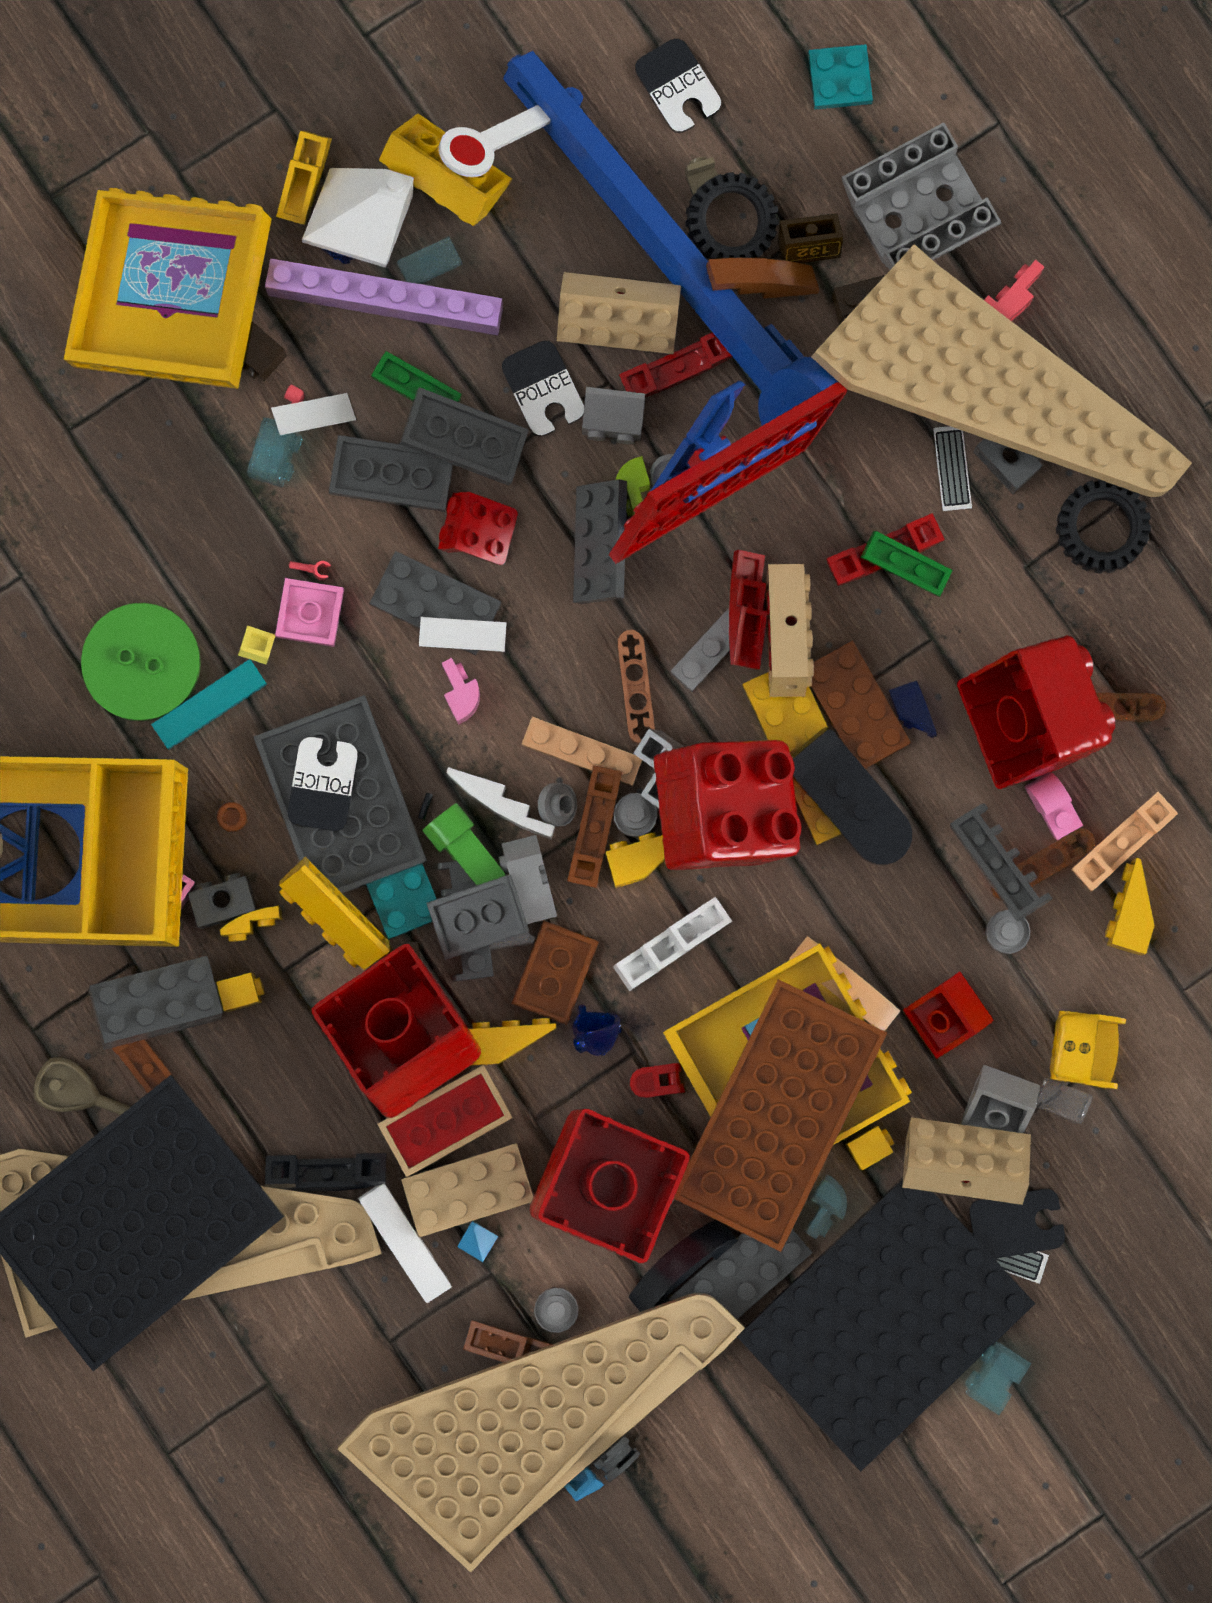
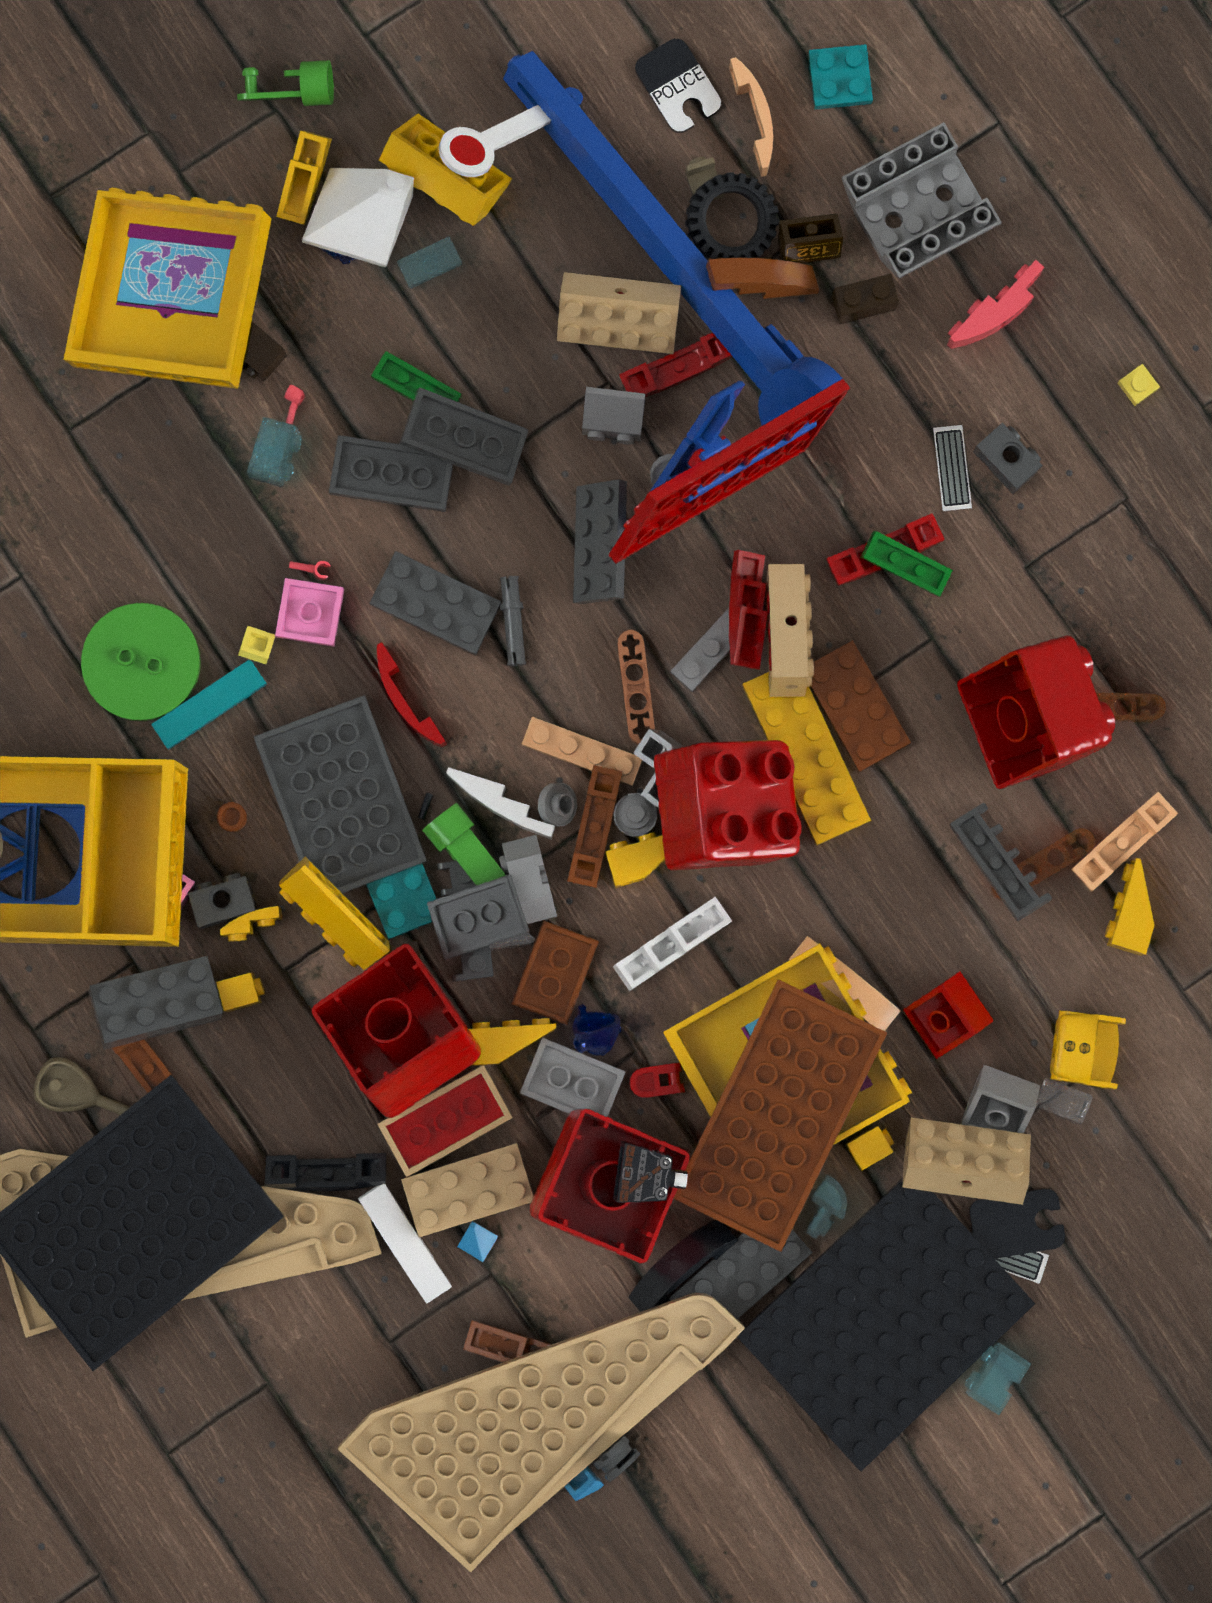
(313, 414): white sticker -> none
(315, 84): none -> bright green piece
(320, 792): piece -> none
(384, 296): lavender brick -> none
(425, 728): none -> red slope
(462, 634): white sticker -> none
(465, 697): bright pink brick -> none
(478, 527): red bracket -> none
(513, 620): none -> dark grey pin
(539, 380): piece -> none
(556, 1310): light grey plate -> none
(571, 1080): none -> light grey plate
(637, 481): lime brick -> none
(645, 1175): none -> torso
(746, 83): none -> light nougat slope
(852, 799): black piece -> none
(912, 708): clear blue slope -> none
(960, 362): tan wing -> none
(1006, 933): light grey plate -> none
(1054, 804): bright pink brick -> none
(1083, 554): black tyre -> none
(1138, 384): none -> light yellow plate

